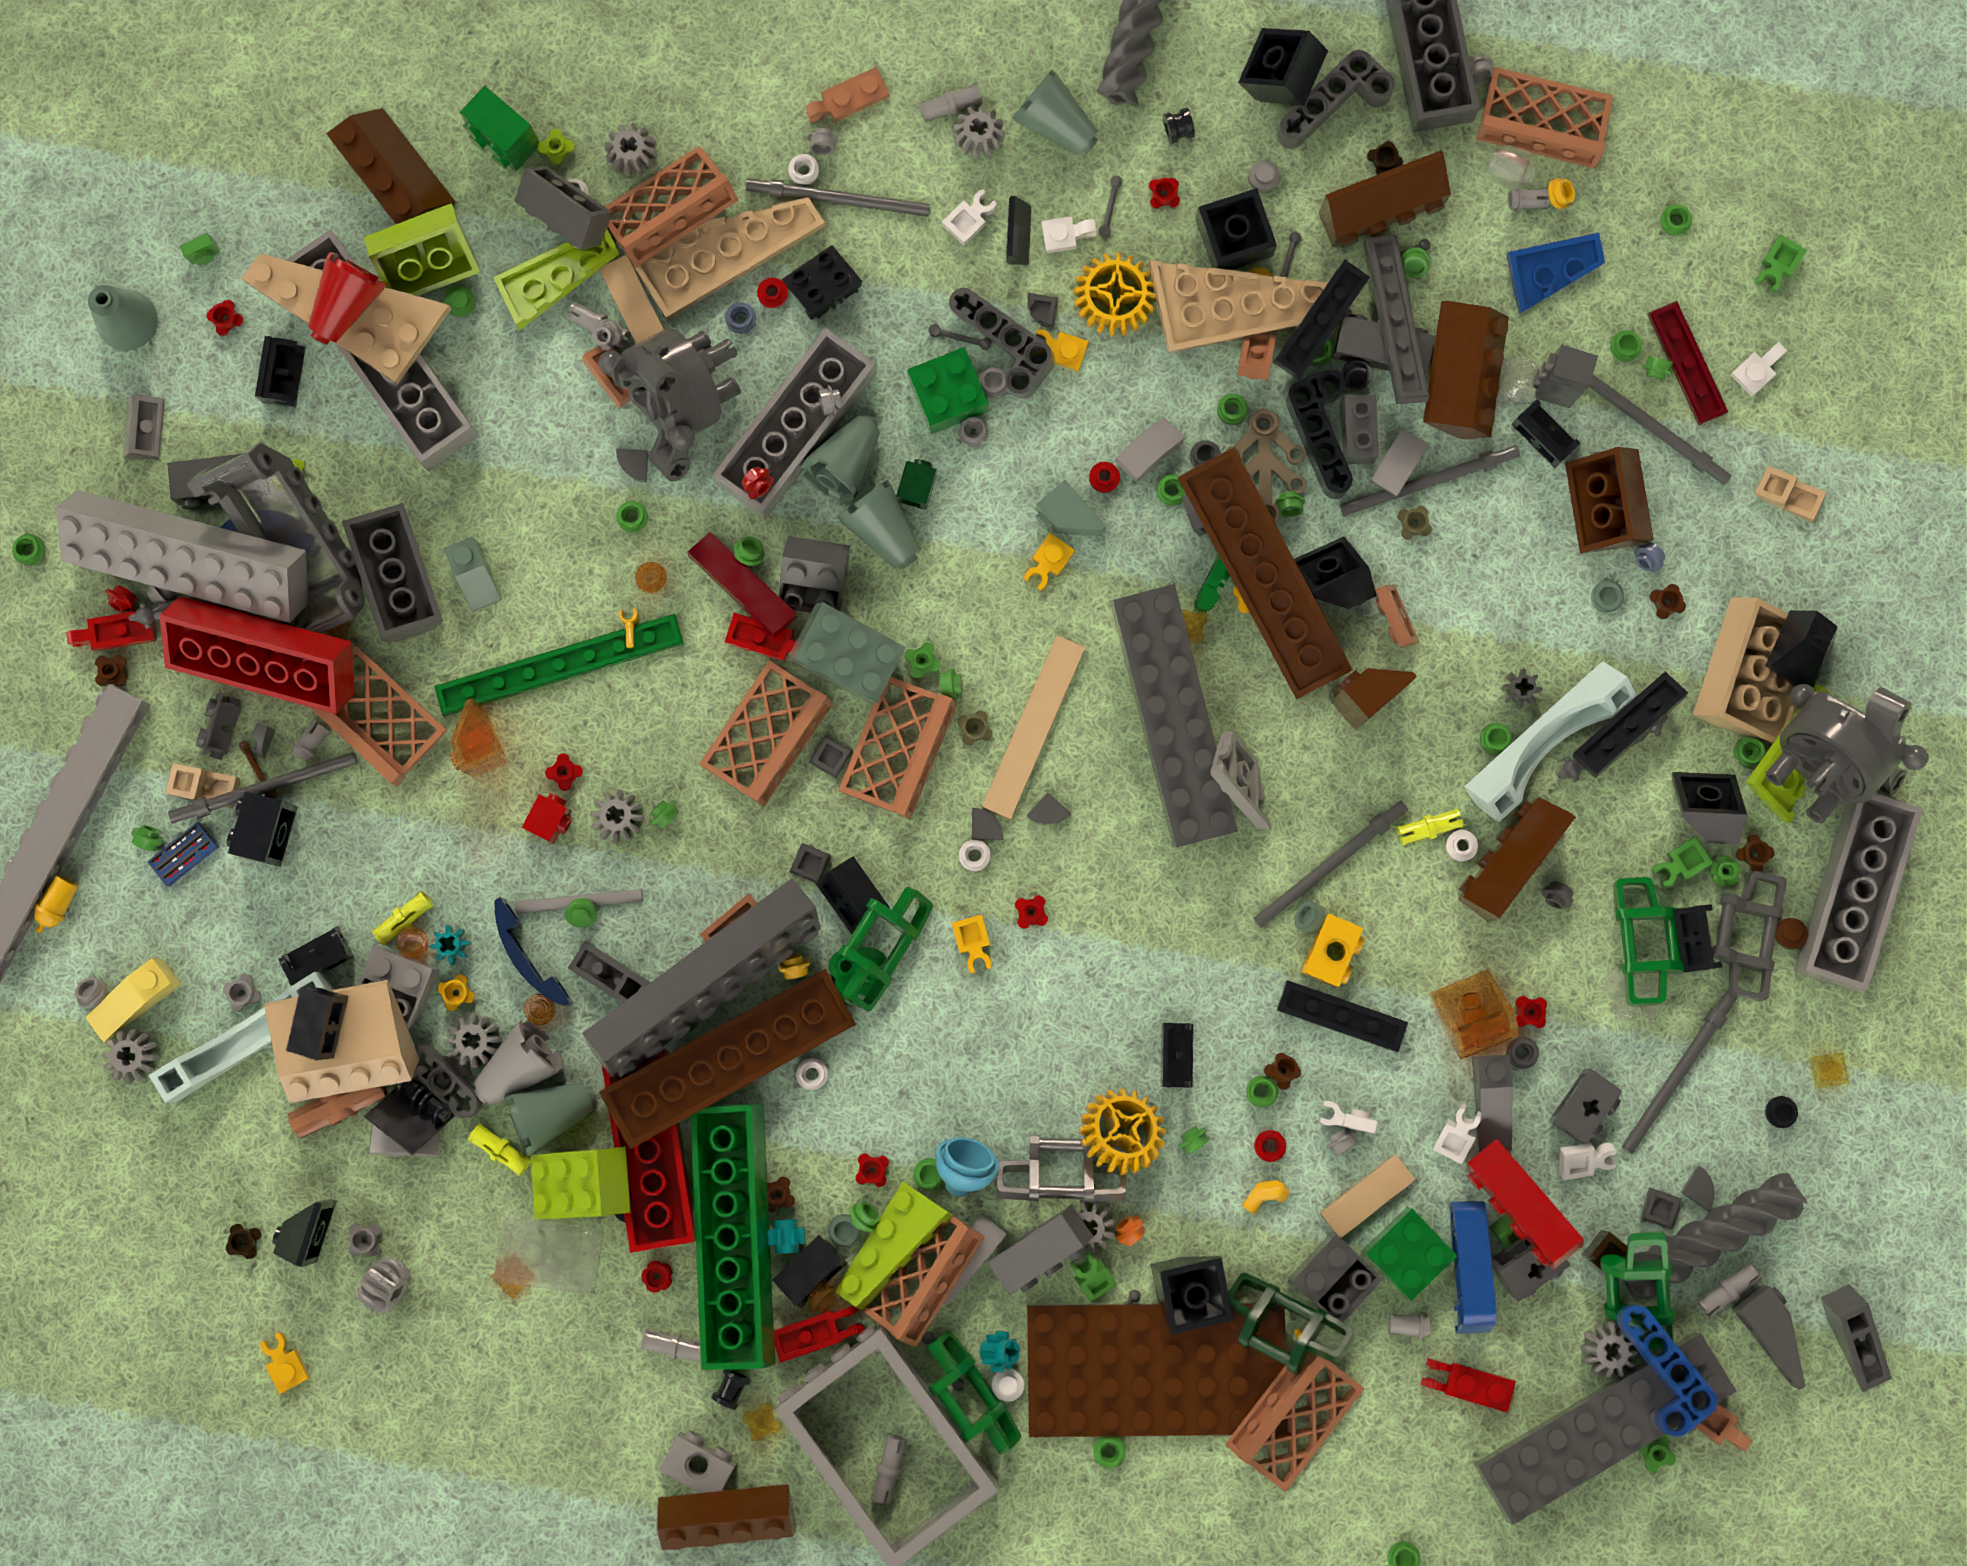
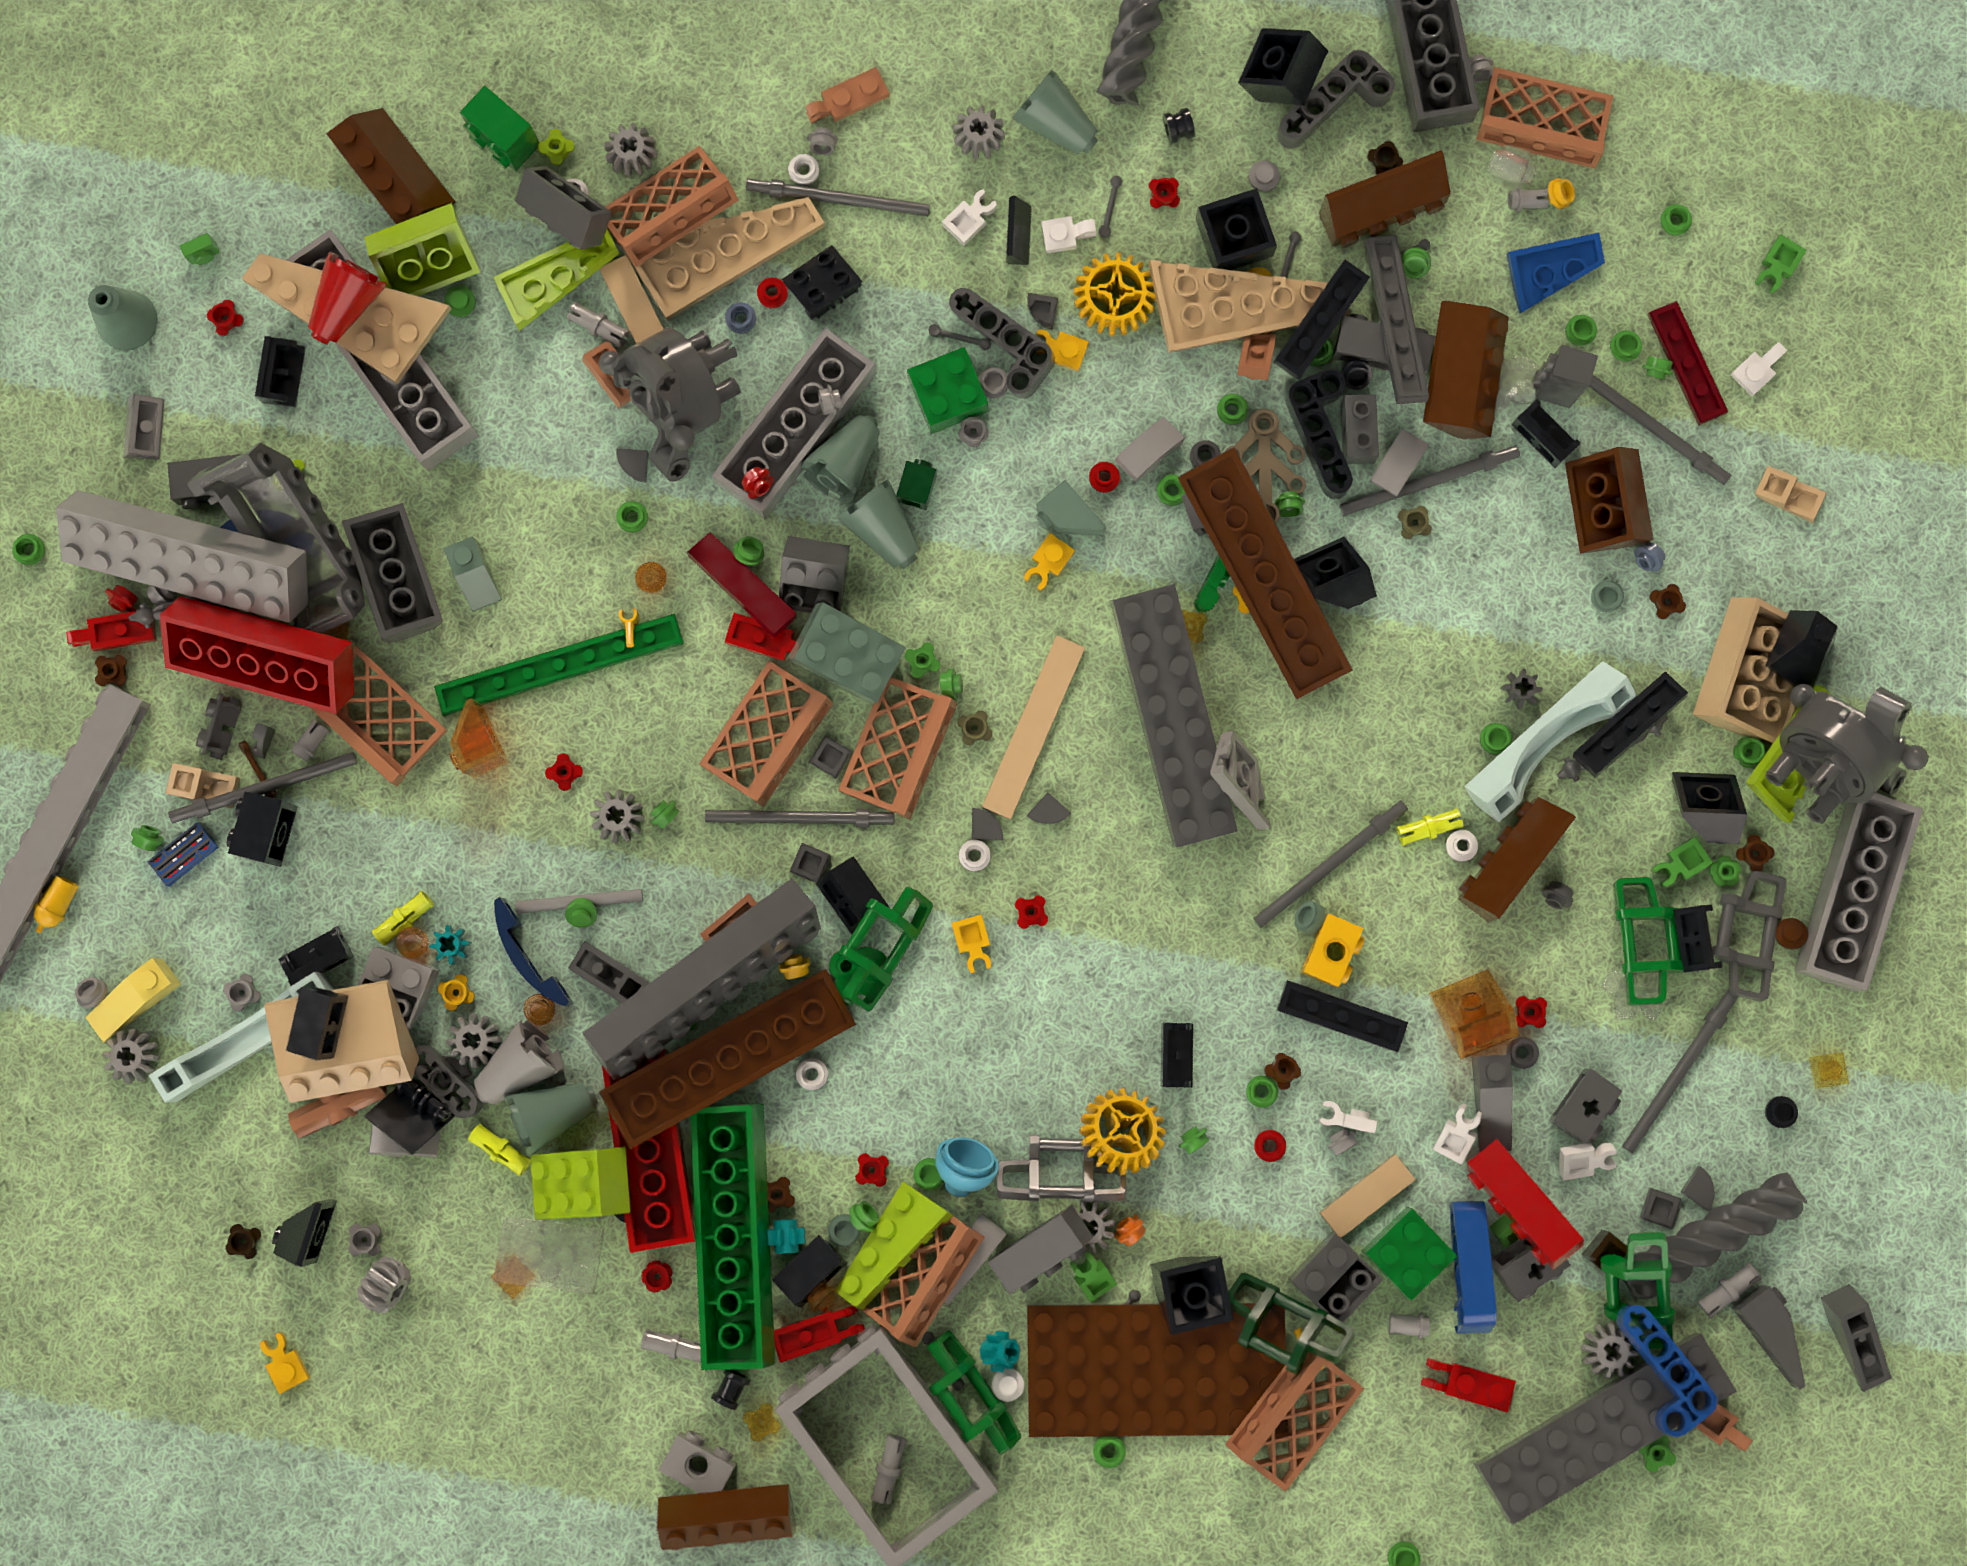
(548, 817): red brick -> none
(614, 334): light grey plate -> none
(861, 817): none -> dark grey bar
(951, 102): light grey pin -> none
(1263, 1192): yellow arm -> none
(1366, 693): reddish brown slope -> none
(1400, 626): nougat plate -> none
(1581, 330): none -> bright green plate

